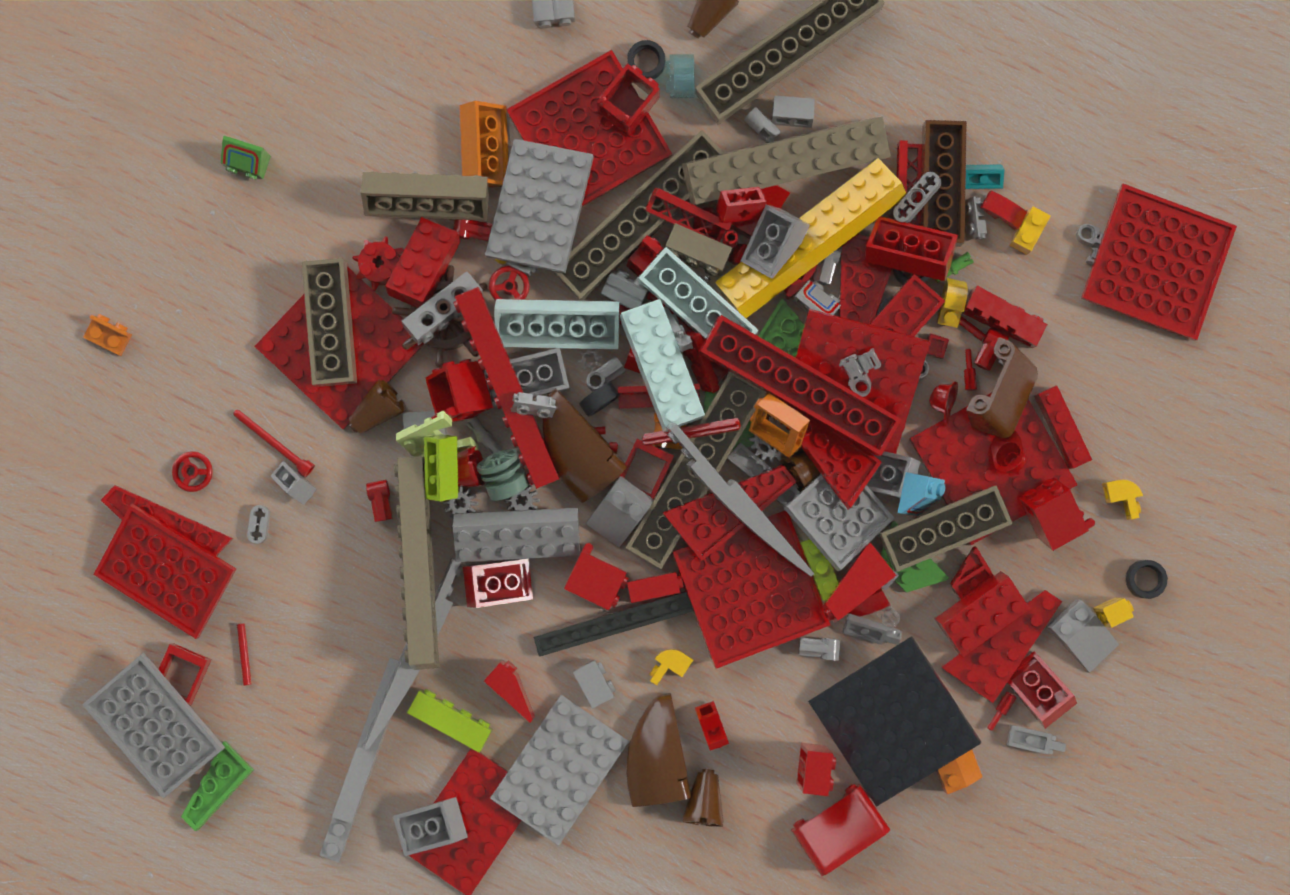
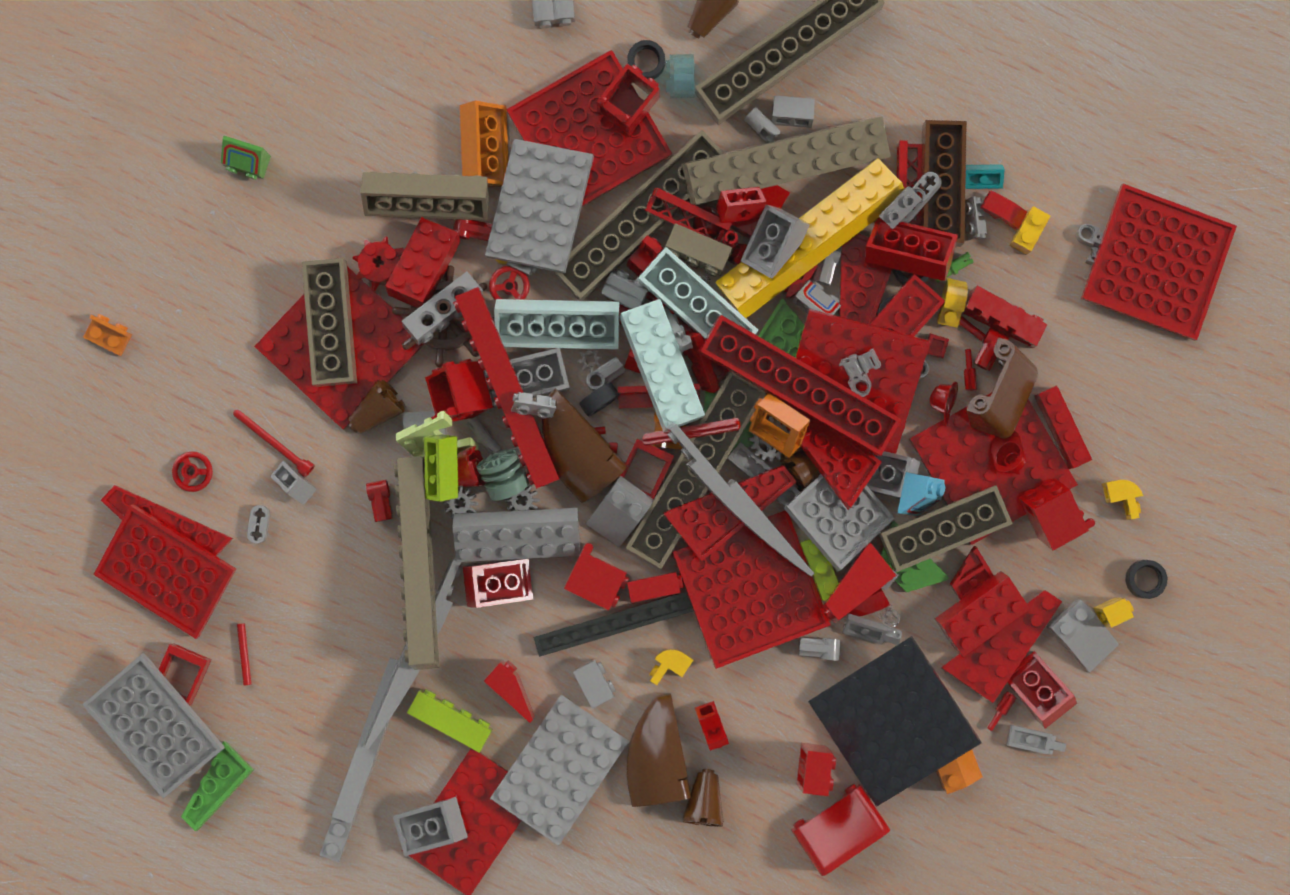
(900, 207): none -> light grey hinge

